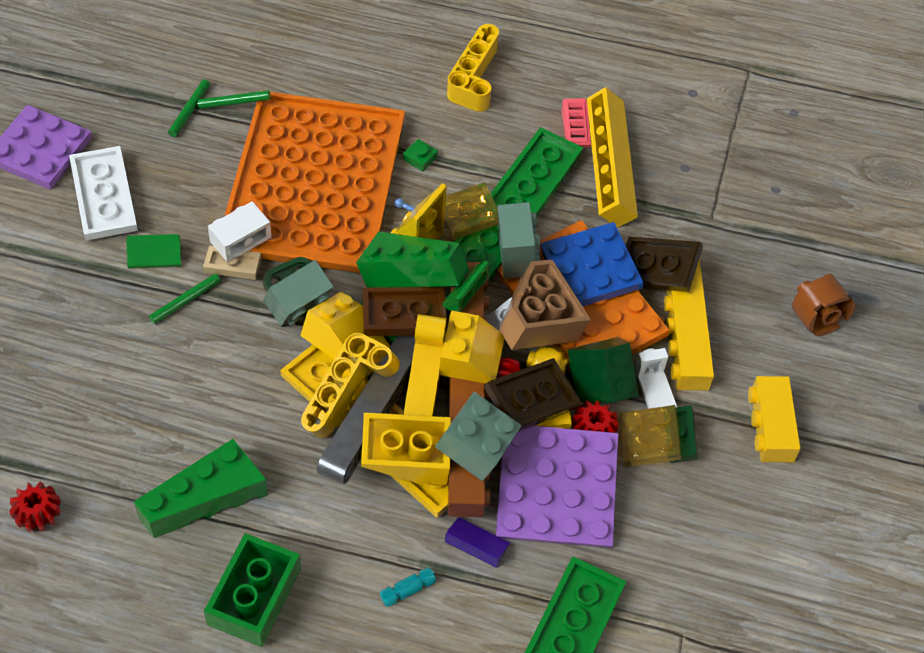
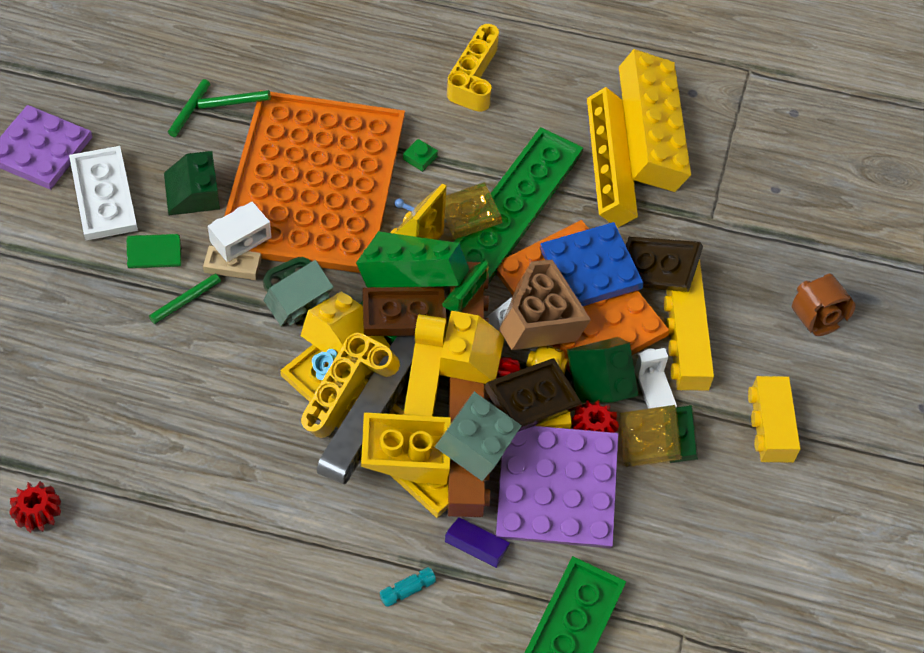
(192, 184): none -> dark green slope
(202, 489): green wedge -> none
(253, 590): green brick -> none
(319, 362): none -> medium azure plate
(517, 238): sand green brick -> none
(576, 109): coral slope -> none
(654, 121): none -> yellow brick

